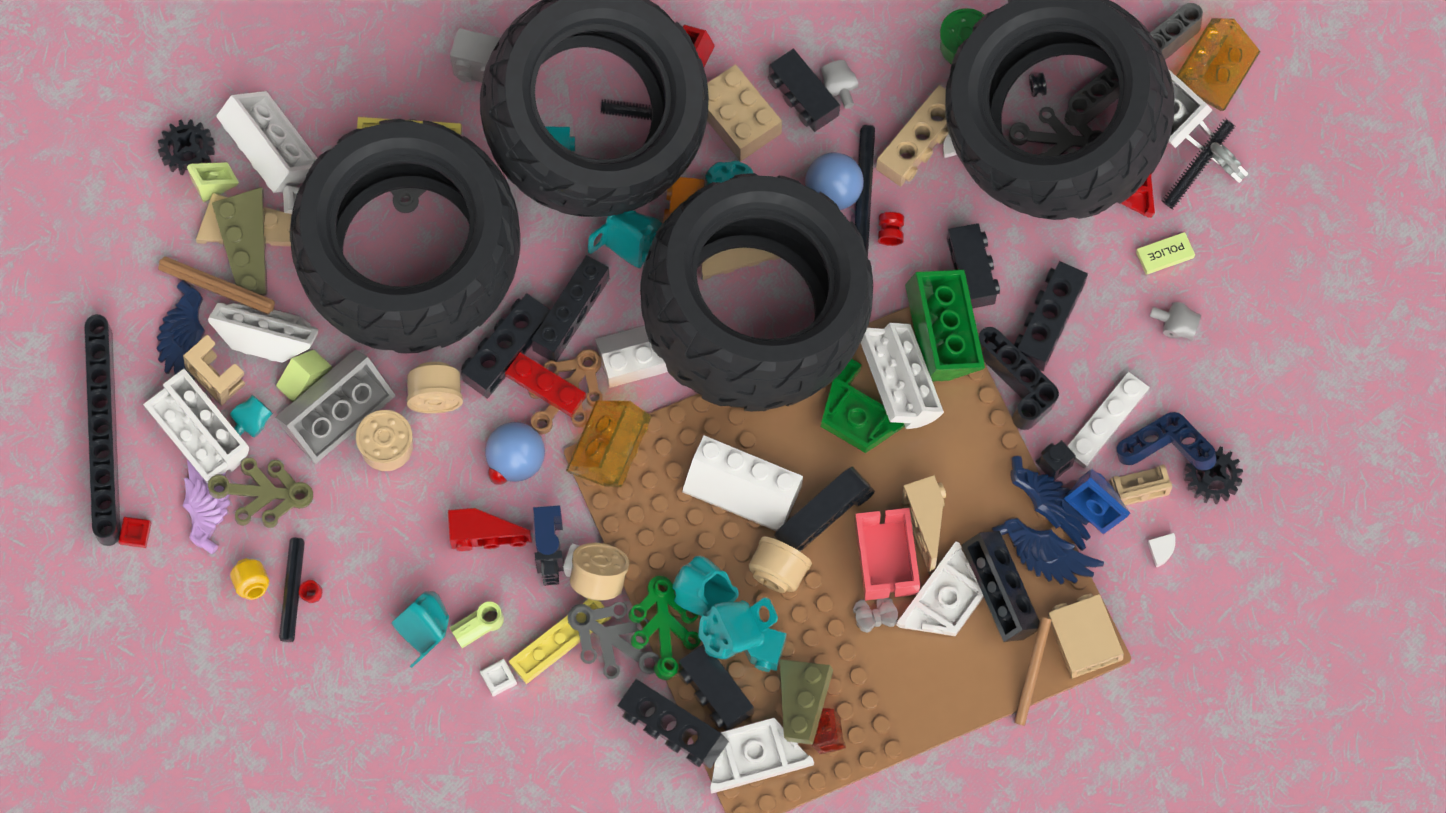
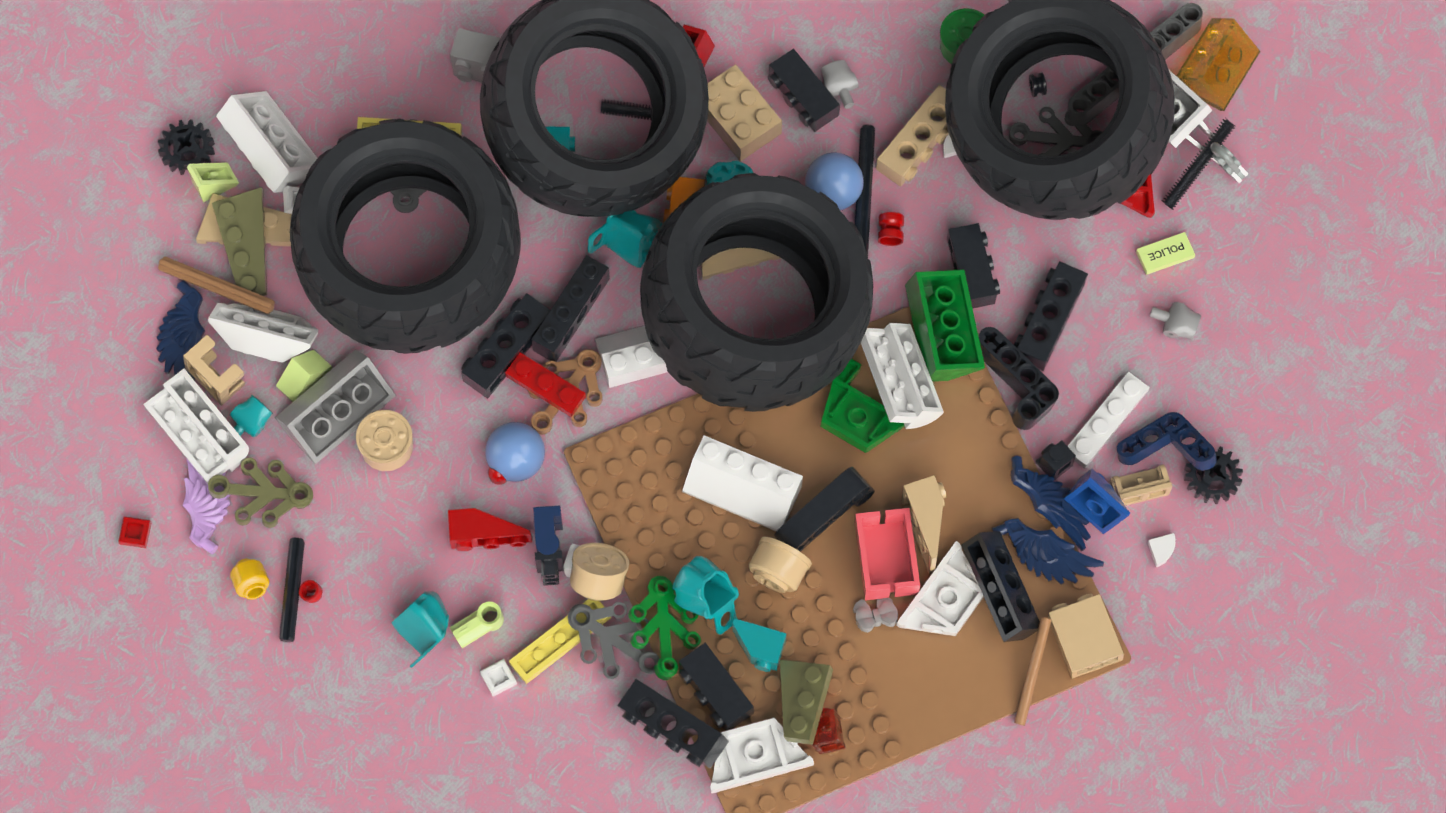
(102, 441): black beam -> none
(434, 388): tan wheel -> none
(609, 442): clear yellow slope -> none
(734, 627): teal piece -> none

